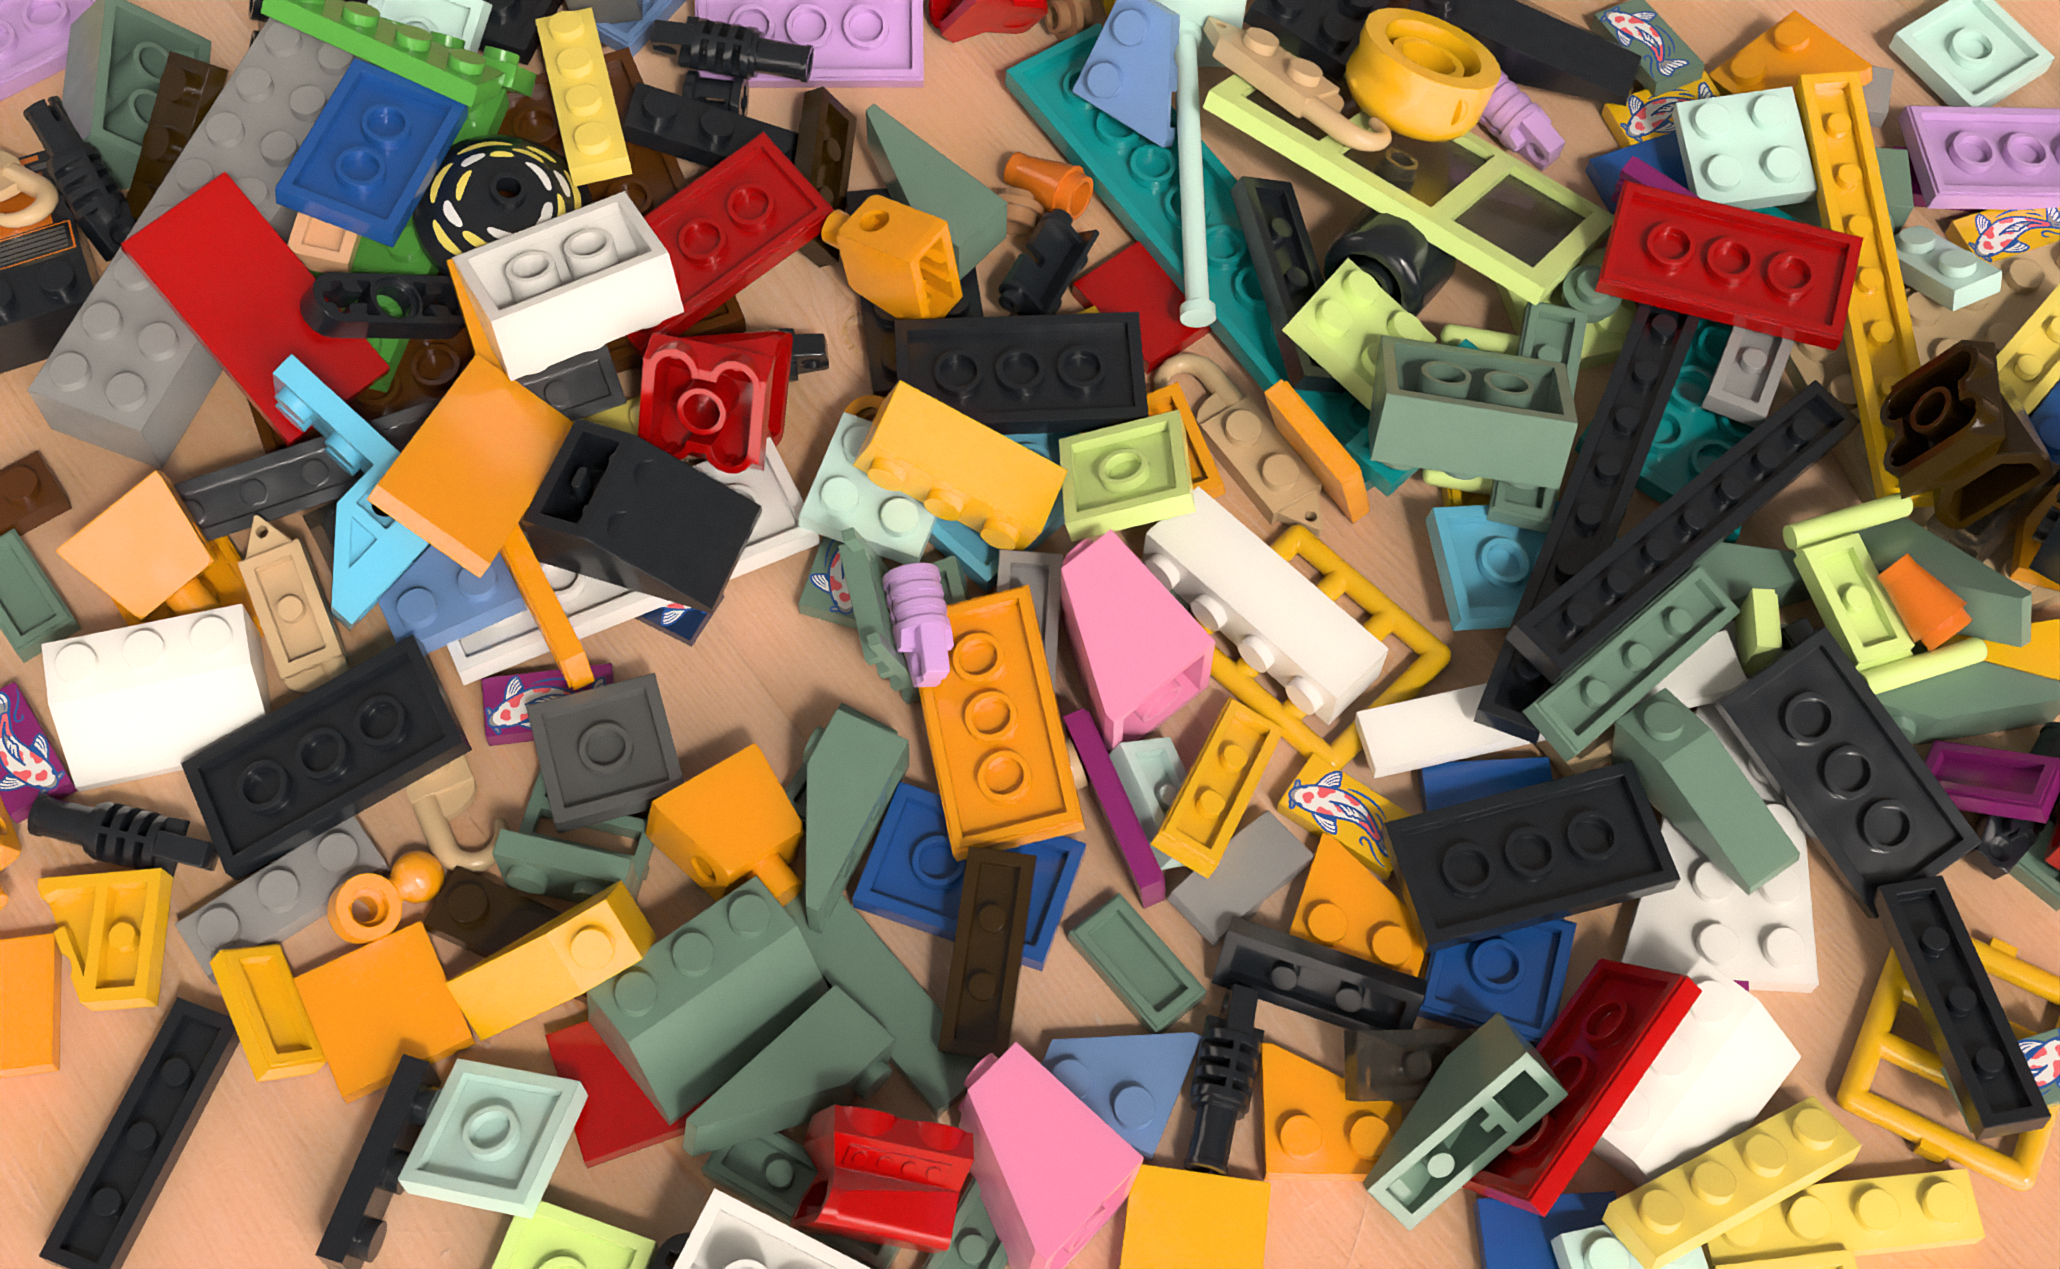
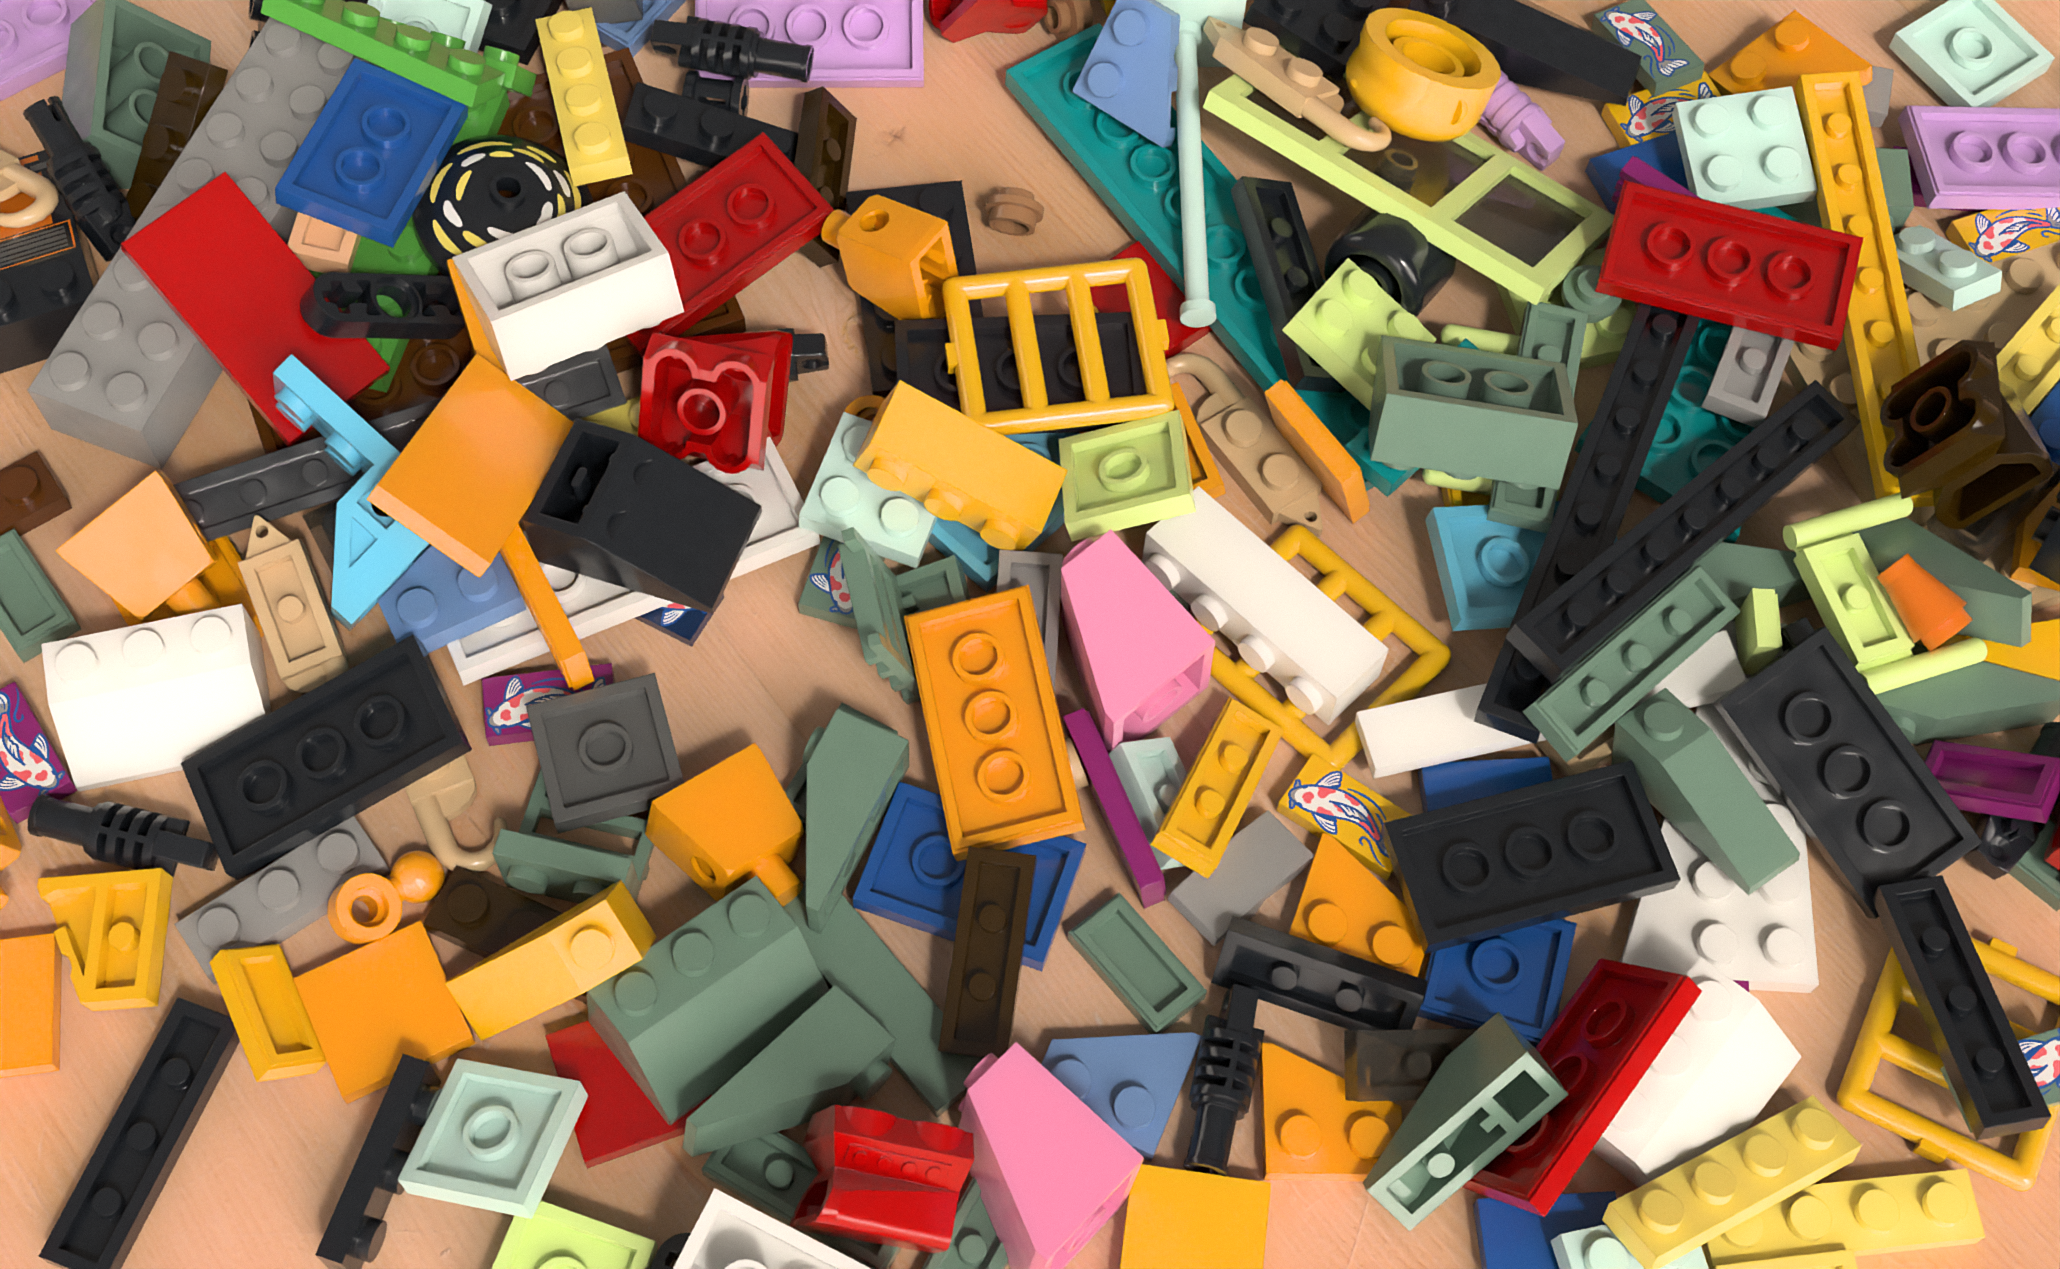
(919, 621): lavender hinge -> none
(936, 185): sand green slope -> none
(1051, 182): orange cone -> none
(1061, 255): black hinge -> none
(1076, 280): none -> yellow bar

